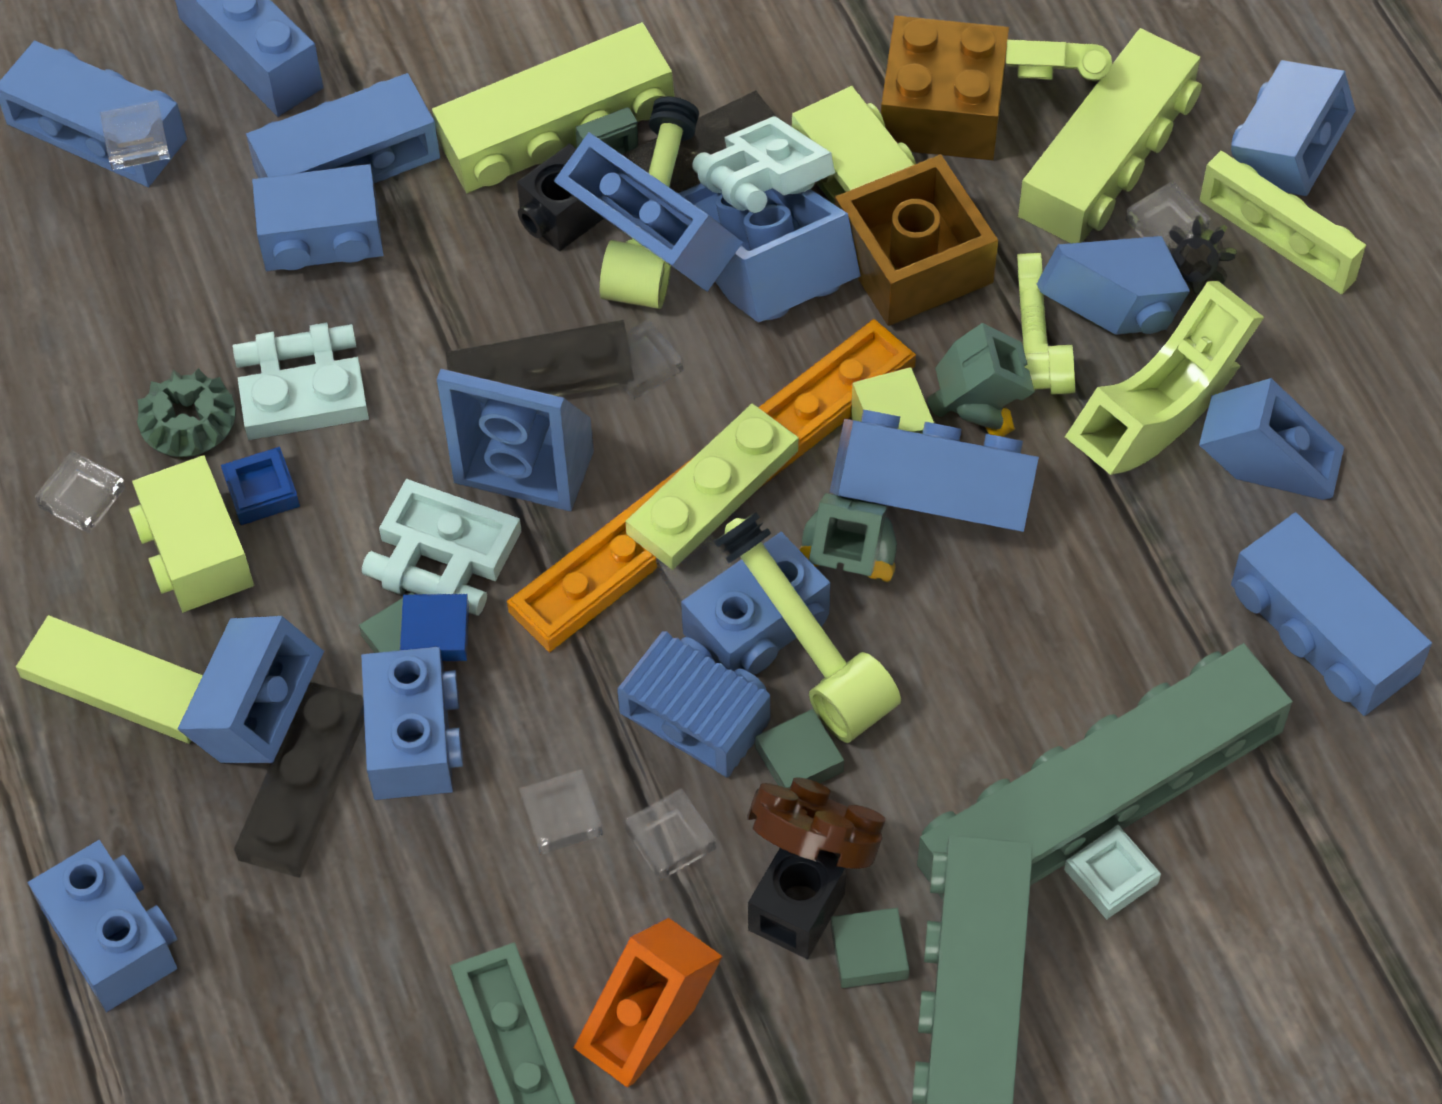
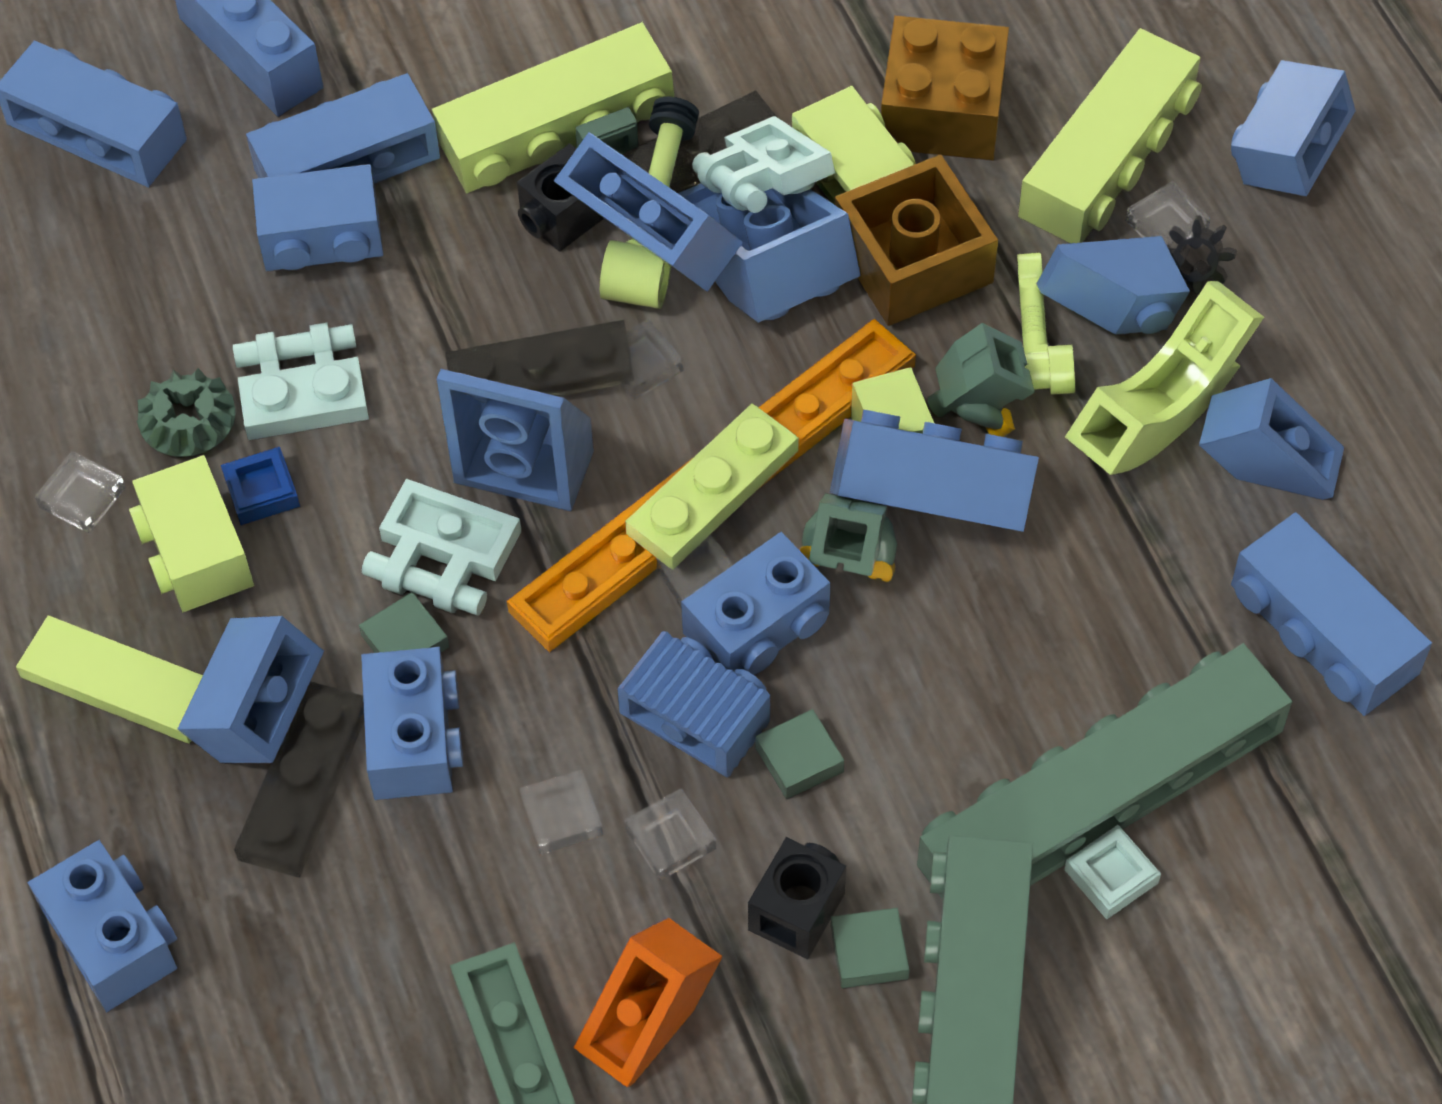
(134, 135): clear tile -> none
(436, 622): blue tile -> none
(807, 821): reddish brown plate -> none
(853, 691): yellowish green piece -> none
(1039, 59): yellowish green plate -> none
(1282, 222): yellowish green plate -> none

